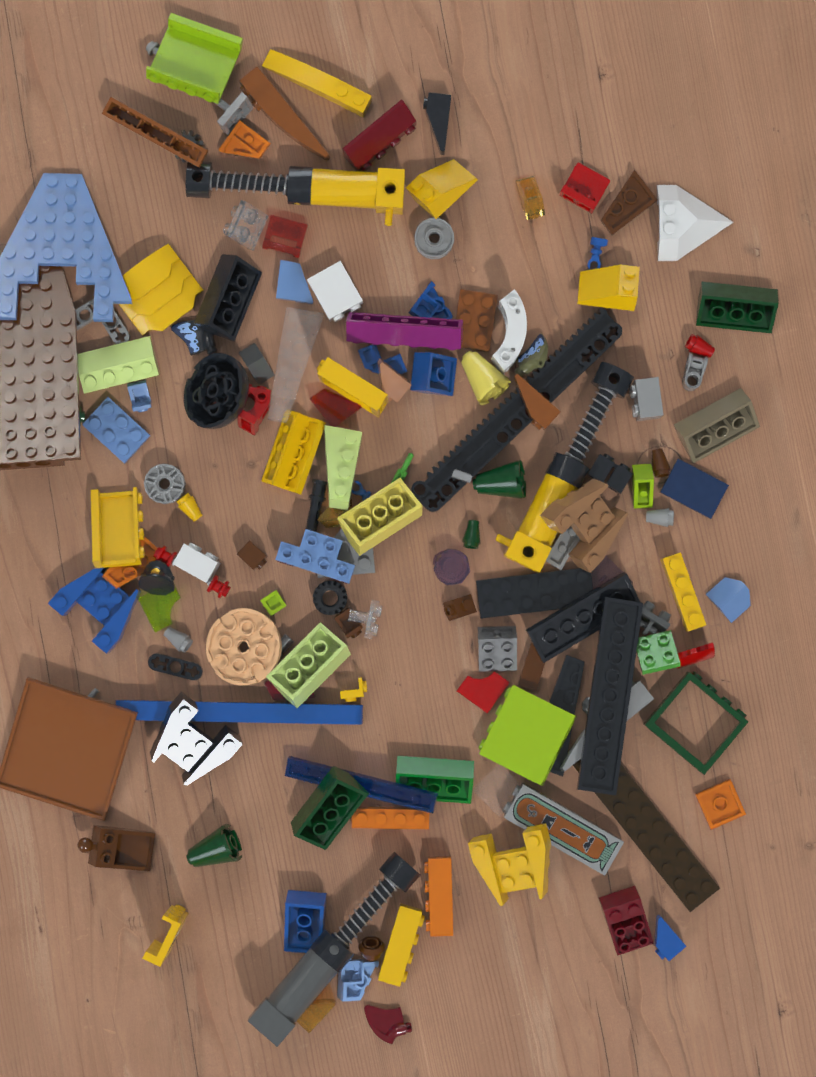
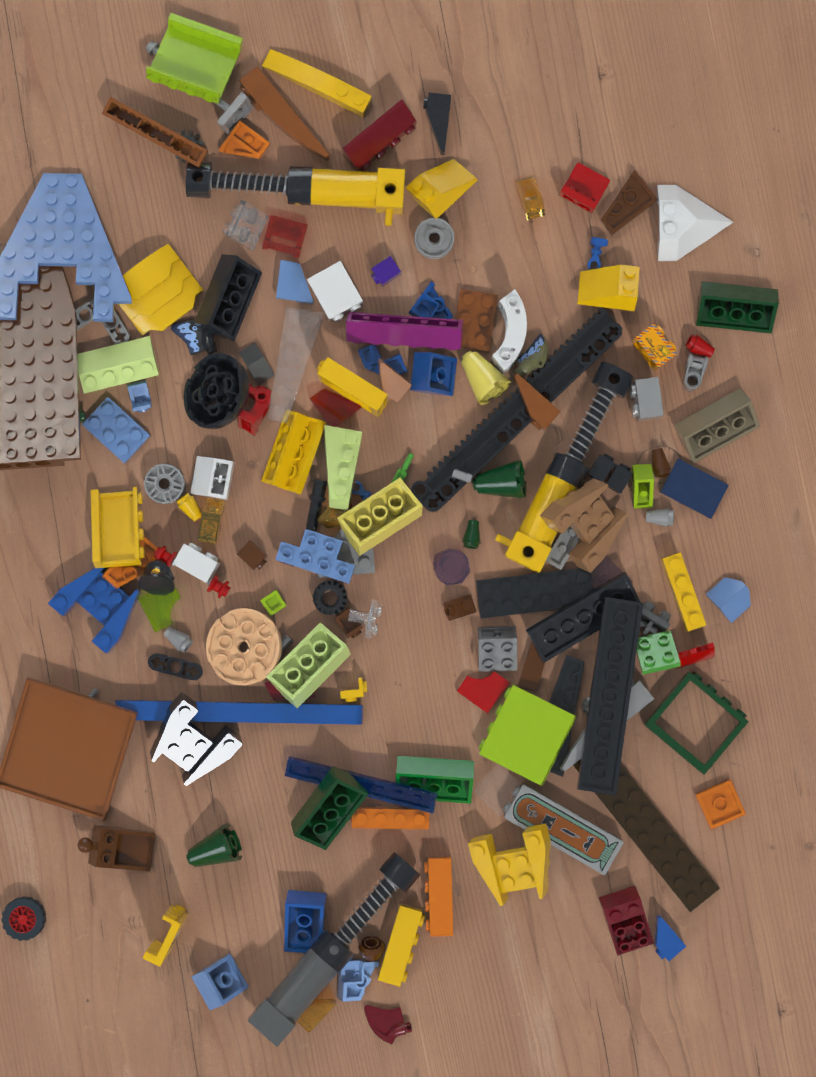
(23, 918): none -> black wheel
(211, 520): none -> clear yellow slope
(212, 477): none -> white slope
(220, 982): none -> medium blue slope
(385, 271): none -> dark purple brick
(654, 347): none -> light orange brick

